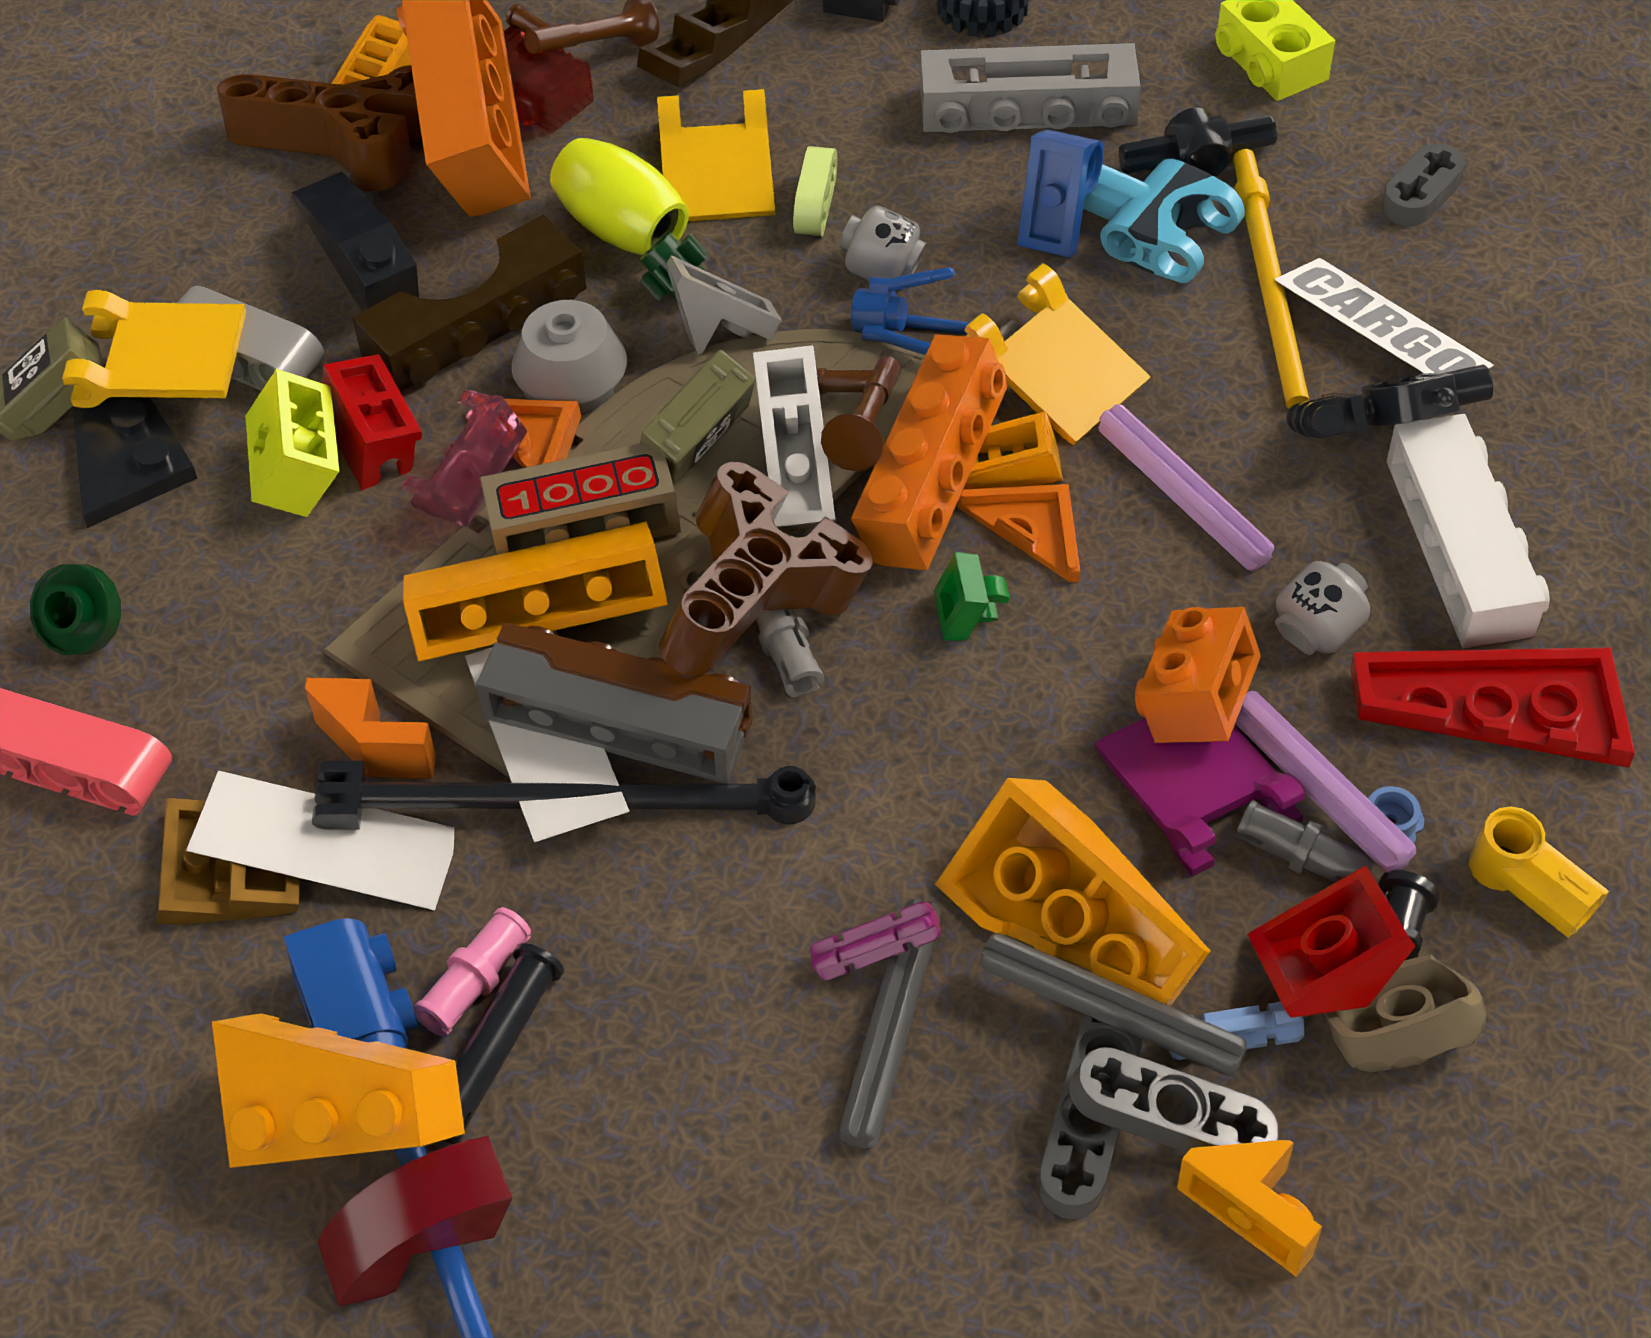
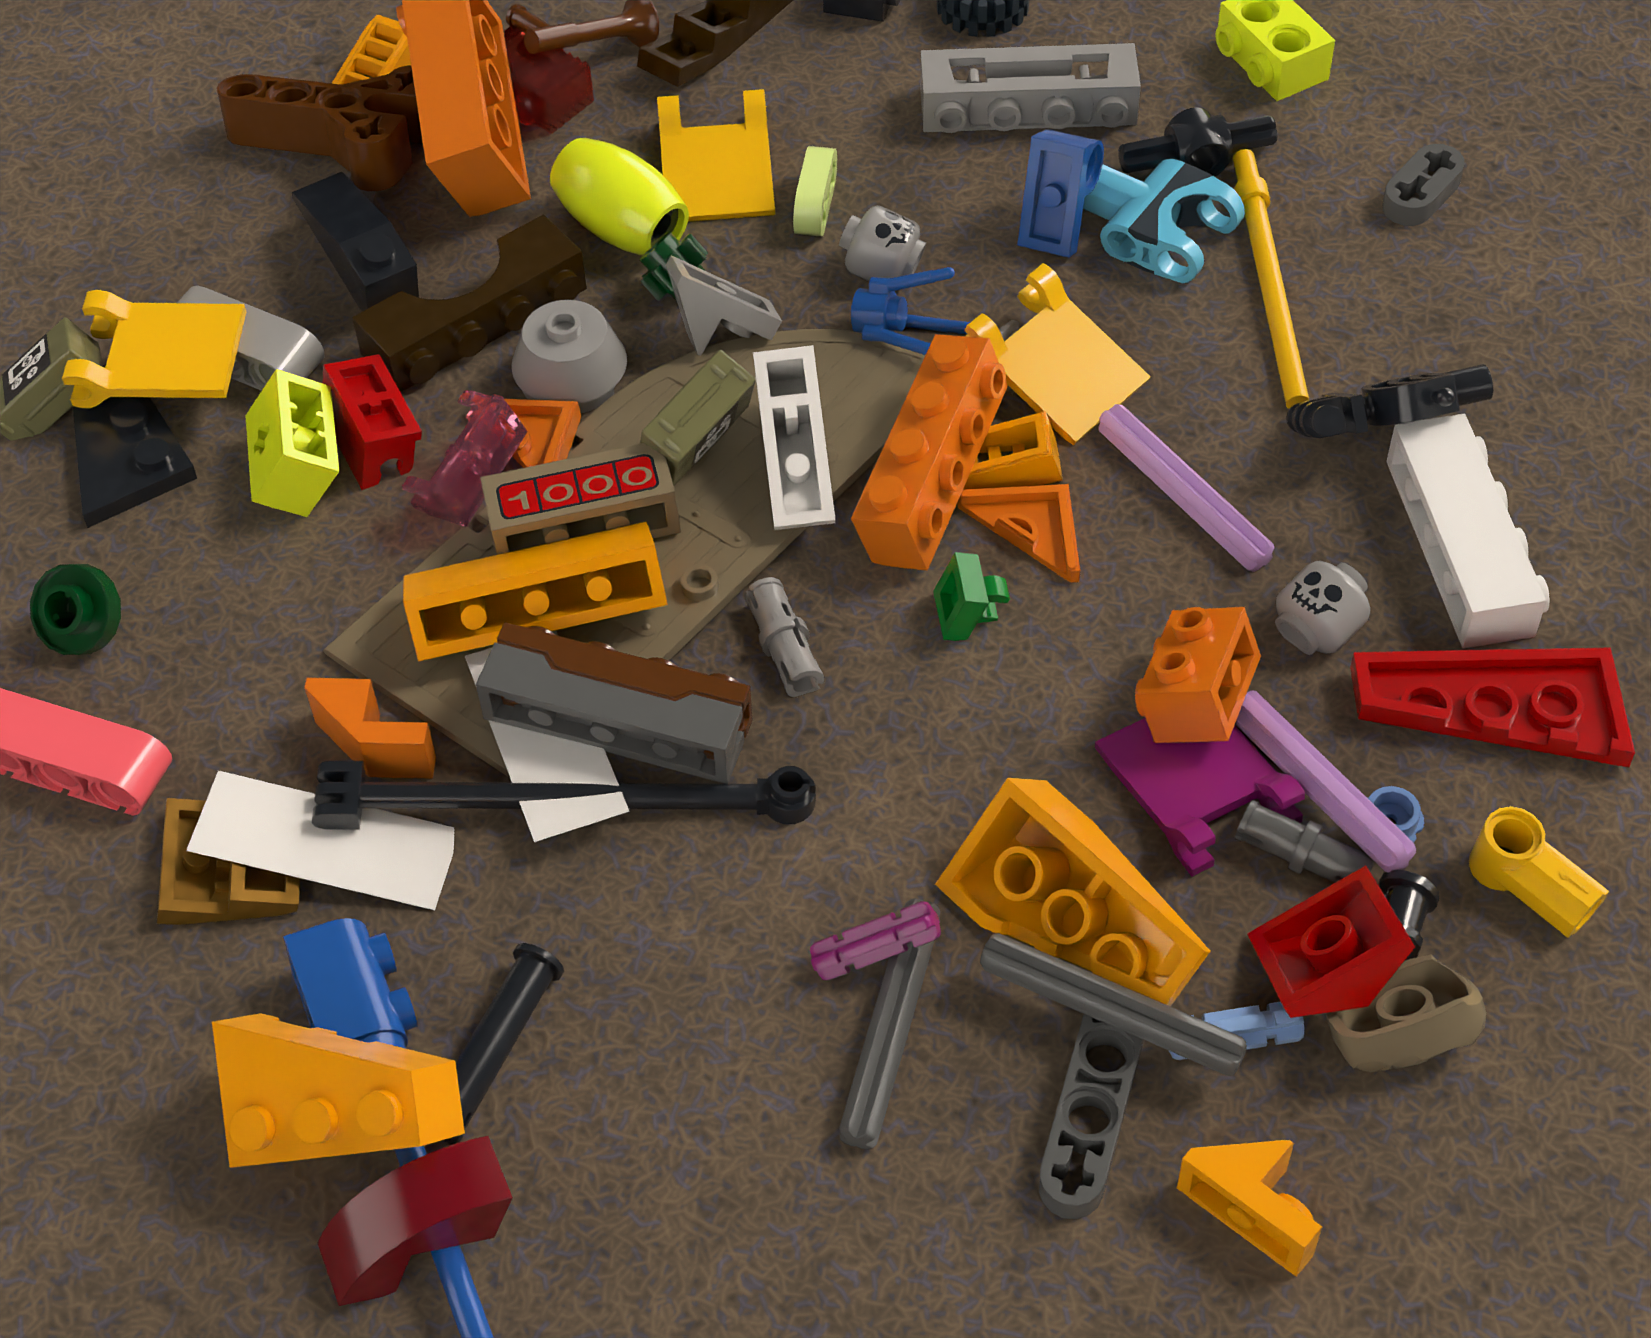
(472, 972): bright pink pin -> none
(757, 569): reddish brown beam -> none
(849, 438): reddish brown piece -> none
(1145, 1121): dark grey beam -> none
(1379, 319): sticker -> none

